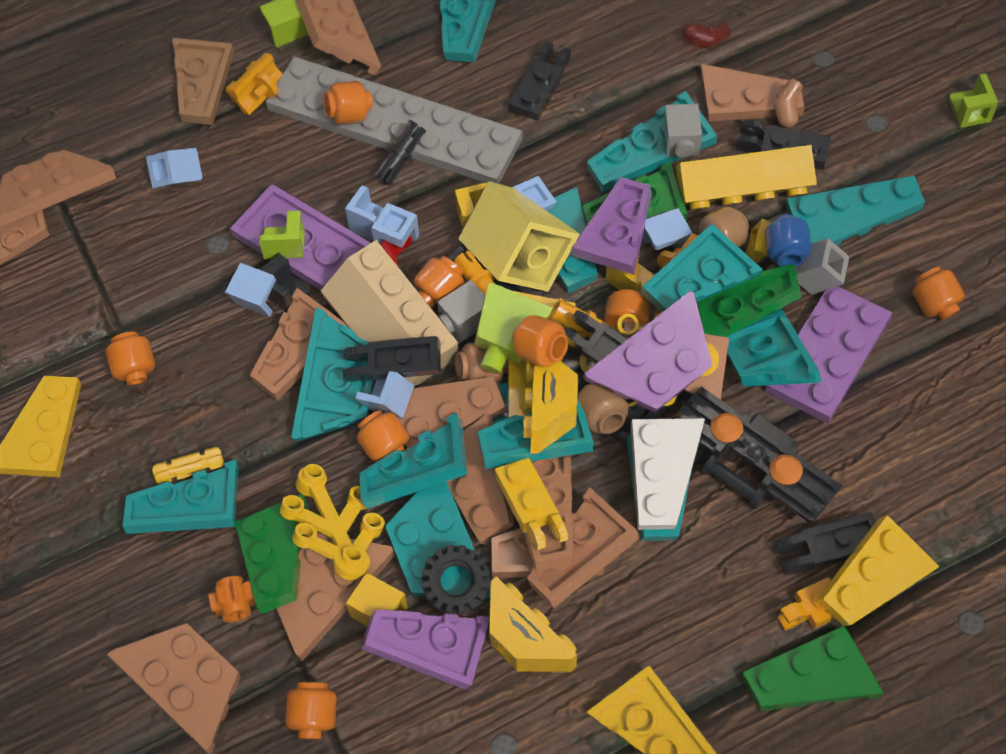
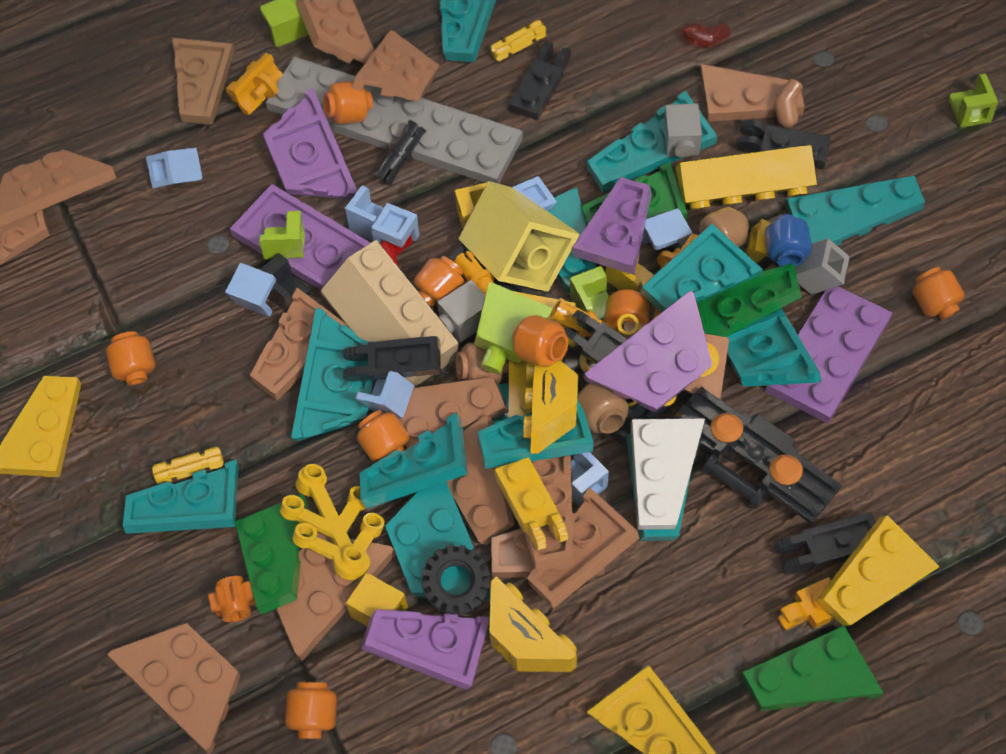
(308, 153): none -> medium lavender wing
(397, 69): none -> nougat wing
(517, 40): none -> yellow axle
(586, 473): none -> light blue panel
(590, 292): none -> lime panel

